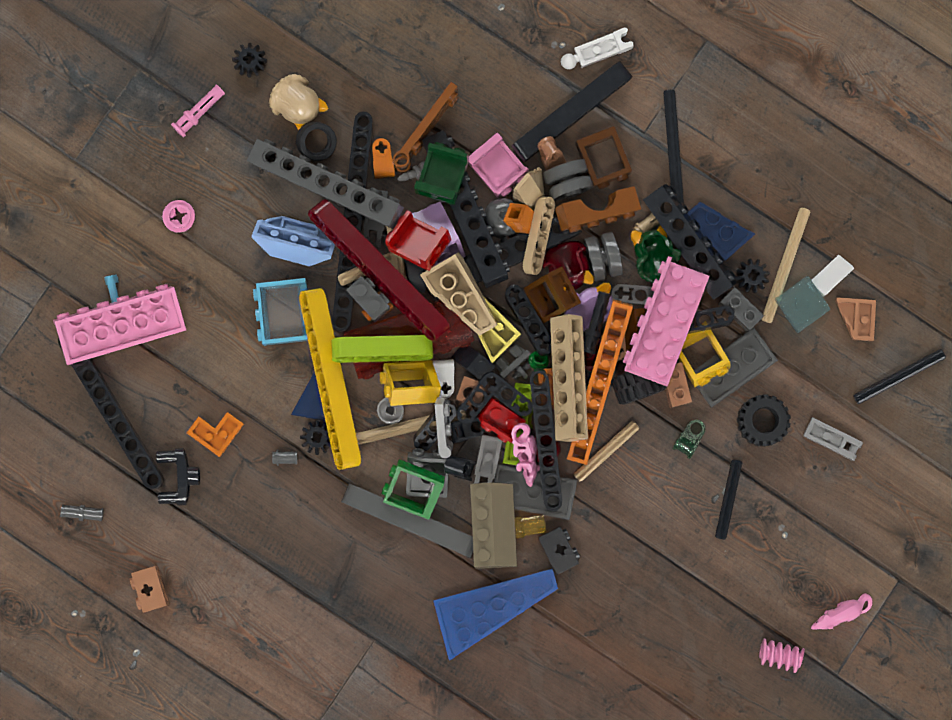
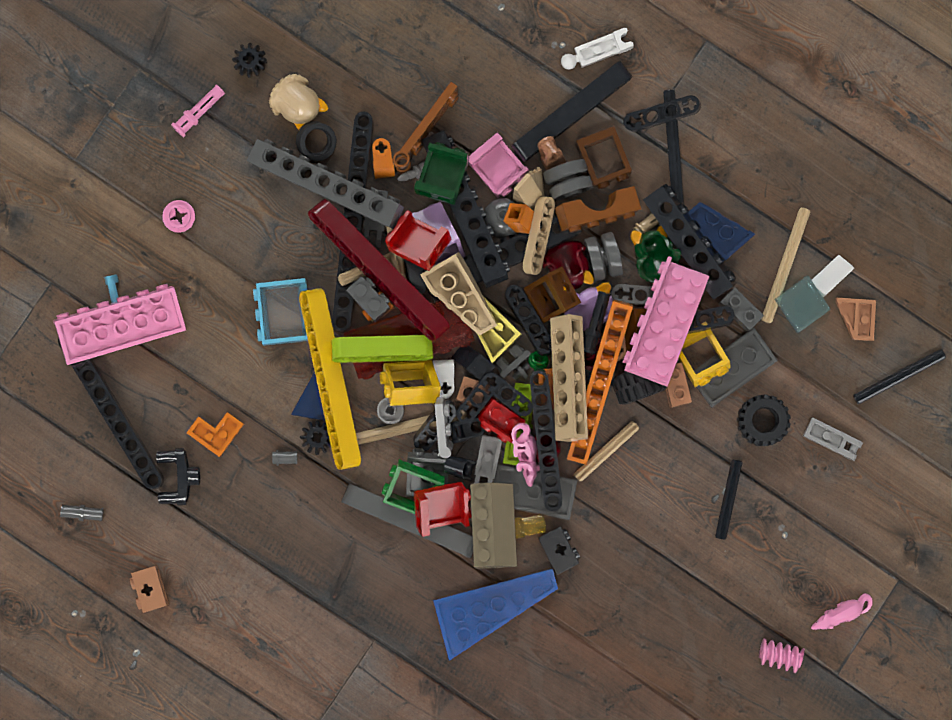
(293, 240): light blue wedge -> none
(441, 507): none -> red panel
(662, 115): none -> black beam
(689, 439): clear green piece -> none
(746, 270): black gear -> none

